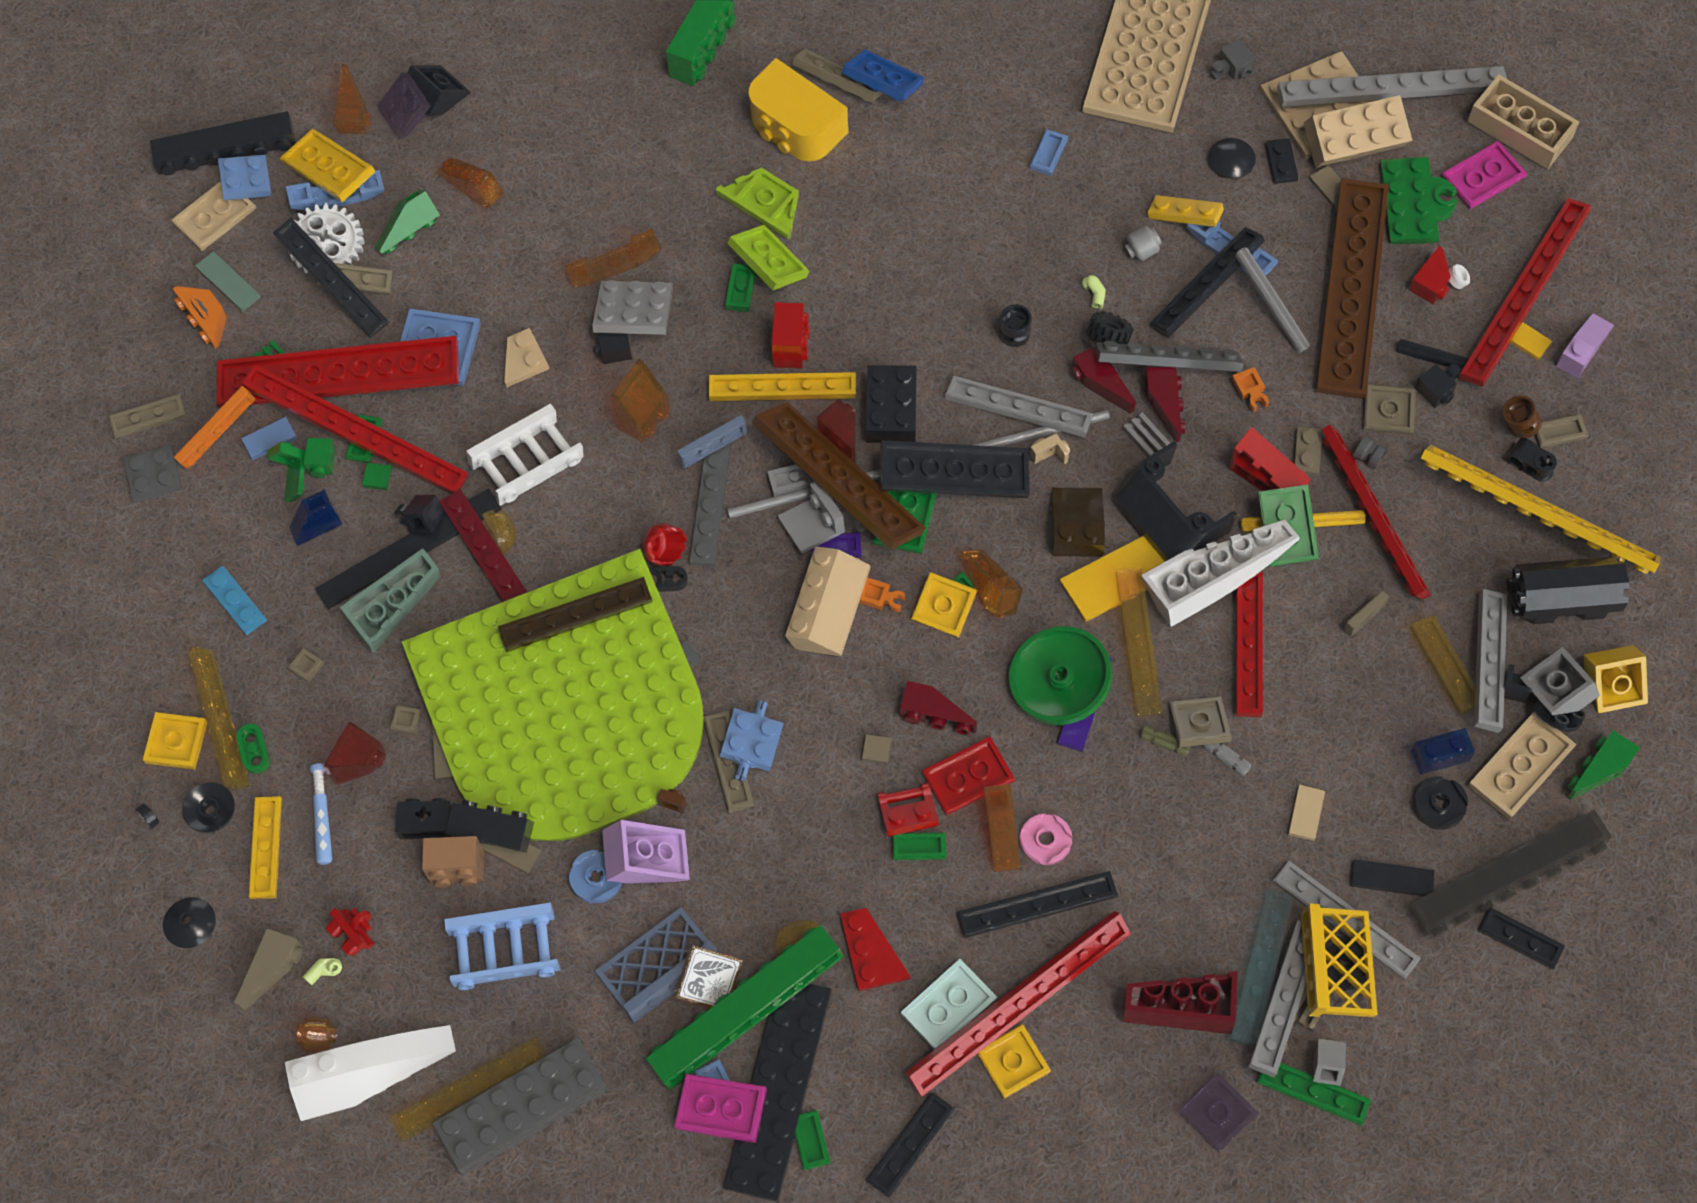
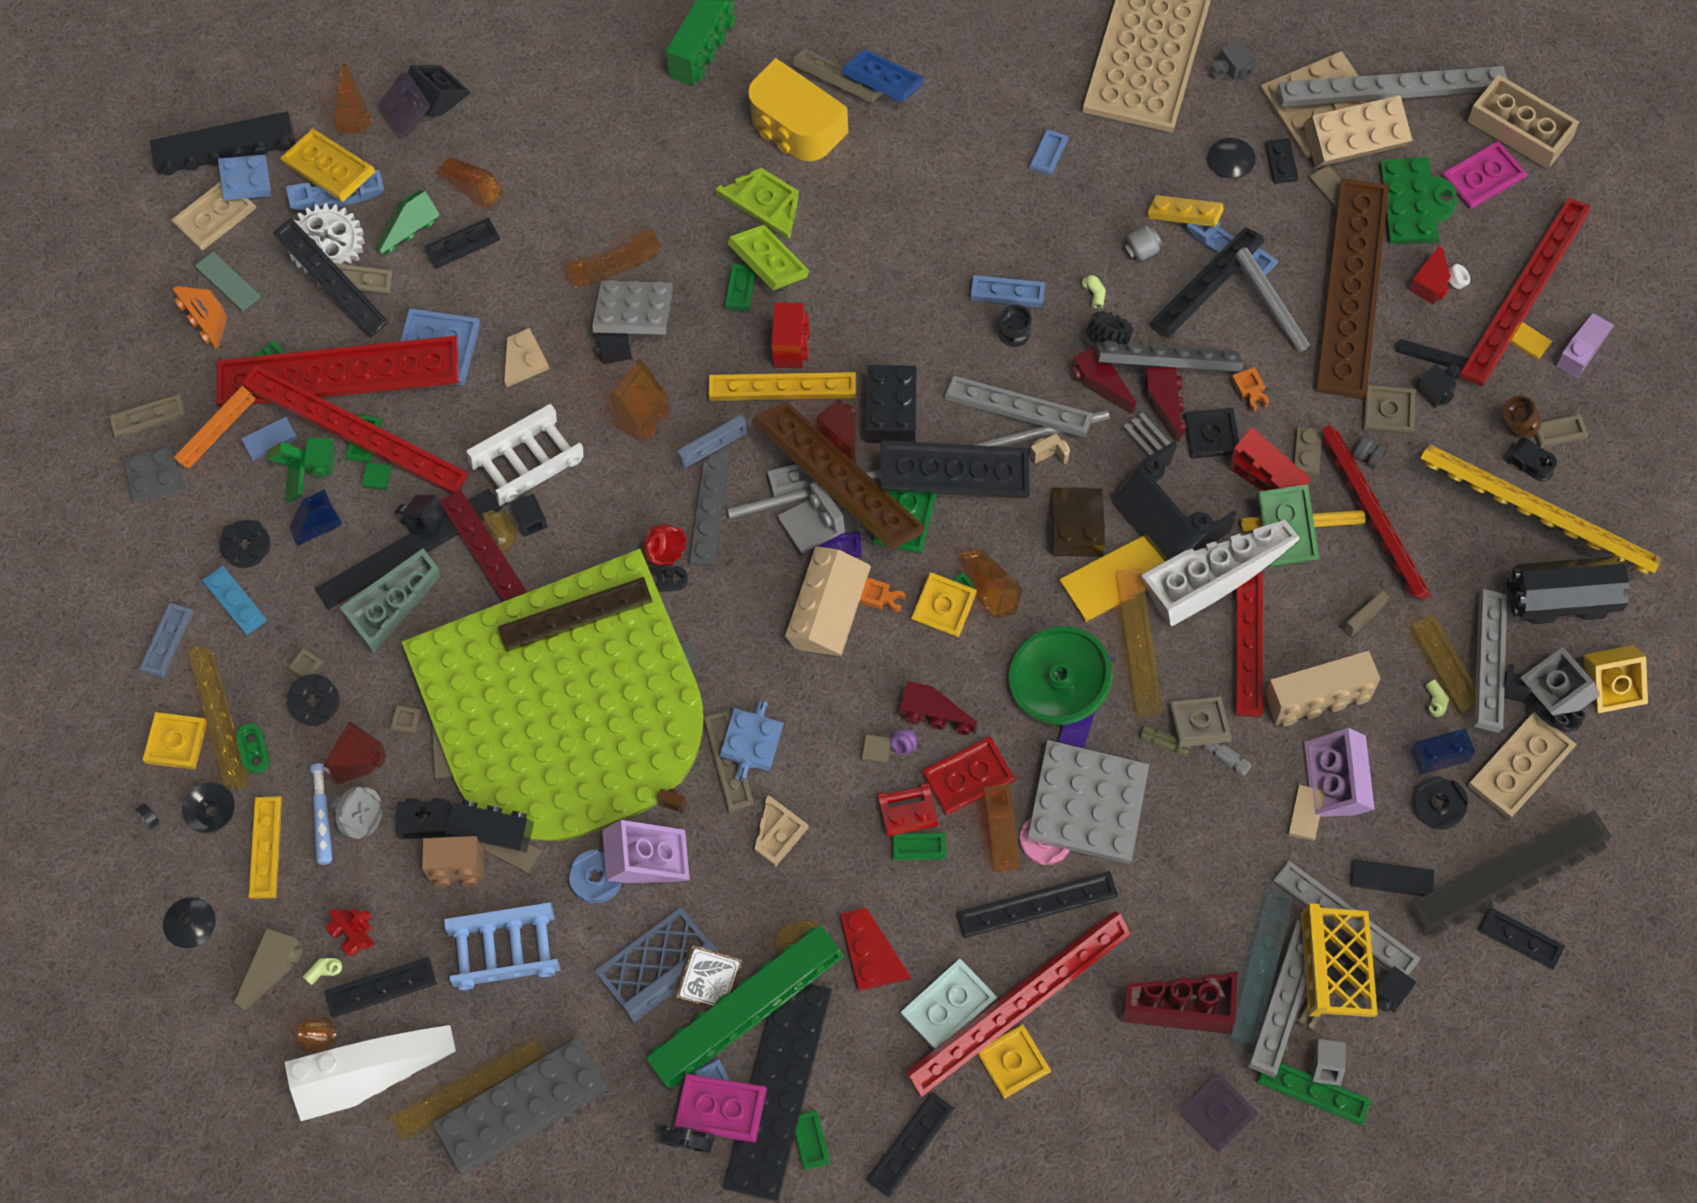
(166, 640): none -> sand blue tile
(235, 533): none -> black plate
(302, 689): none -> black plate
(358, 812): none -> light grey tile
(380, 987): none -> black plate
(462, 243): none -> black plate
(529, 514): none -> black brick
(685, 1138): none -> black plate
(778, 832): none -> tan wing
(903, 741): none -> medium lavender plate
(1008, 291): none -> medium blue plate
(1088, 802): none -> light grey plate
(1211, 432): none -> black tile
(1322, 689): none -> tan brick
(1341, 769): none -> lavender slope
(1394, 990): none -> black brick
(1439, 699): none -> yellowish green arm
(1609, 763): green slope -> none

